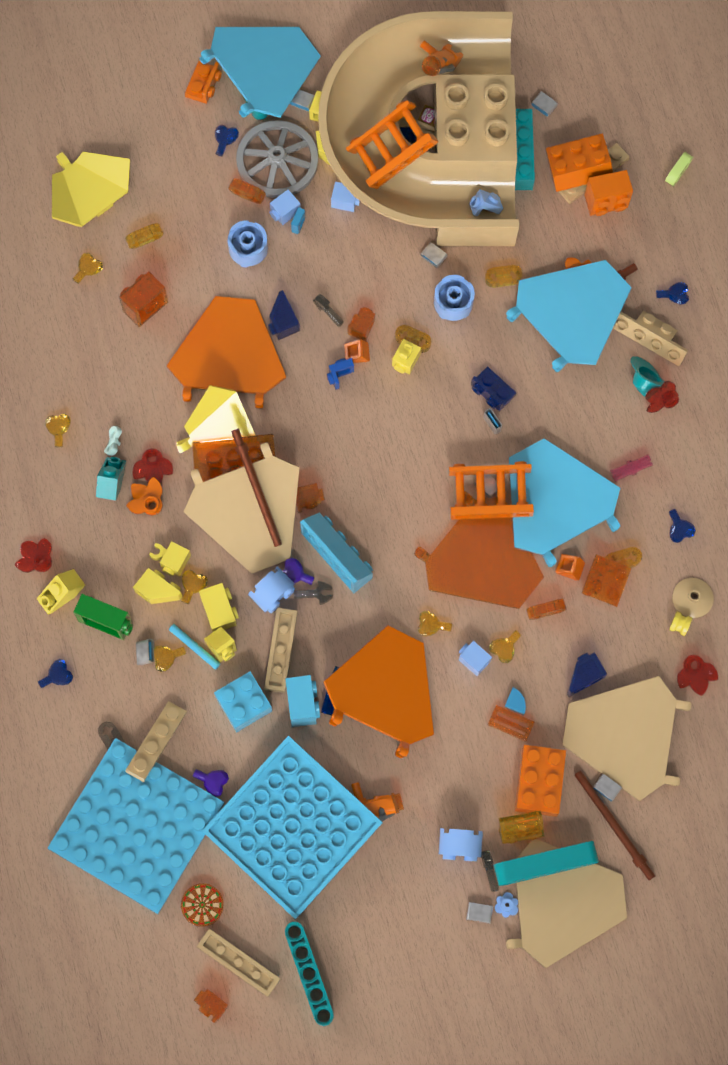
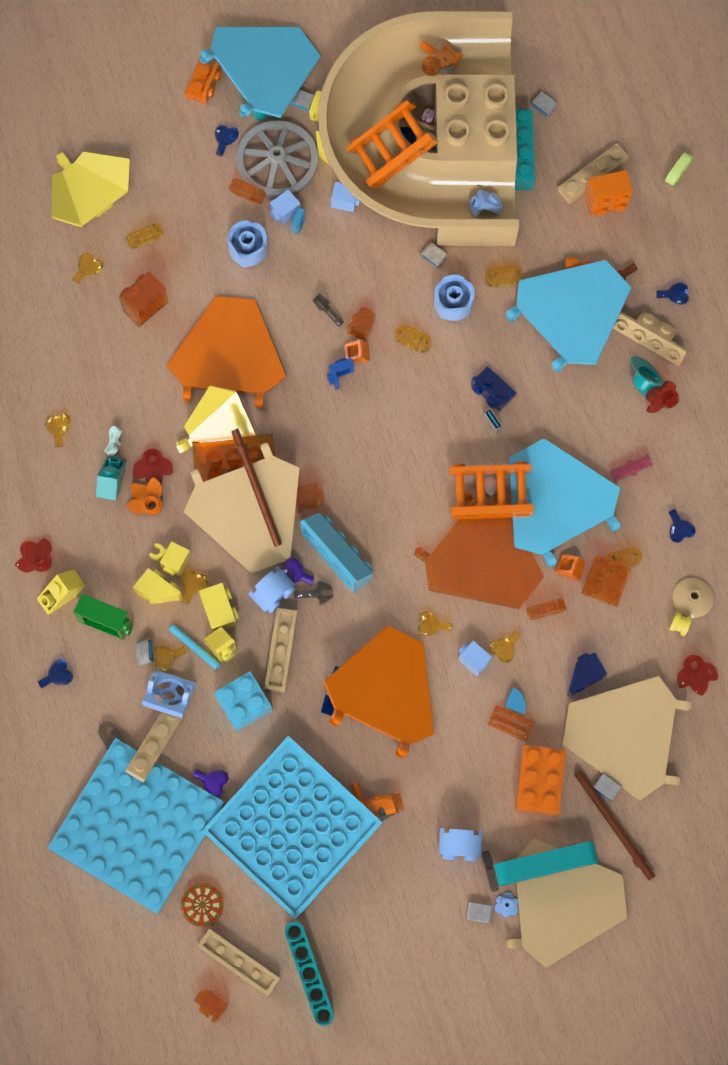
(176, 710): none -> light blue piece
(282, 318): clear blue slope -> none
(301, 702): medium azure brick -> none
(406, 357): light yellow brick -> none
(521, 827): clear yellow bracket -> none
(578, 161): orange brick -> none

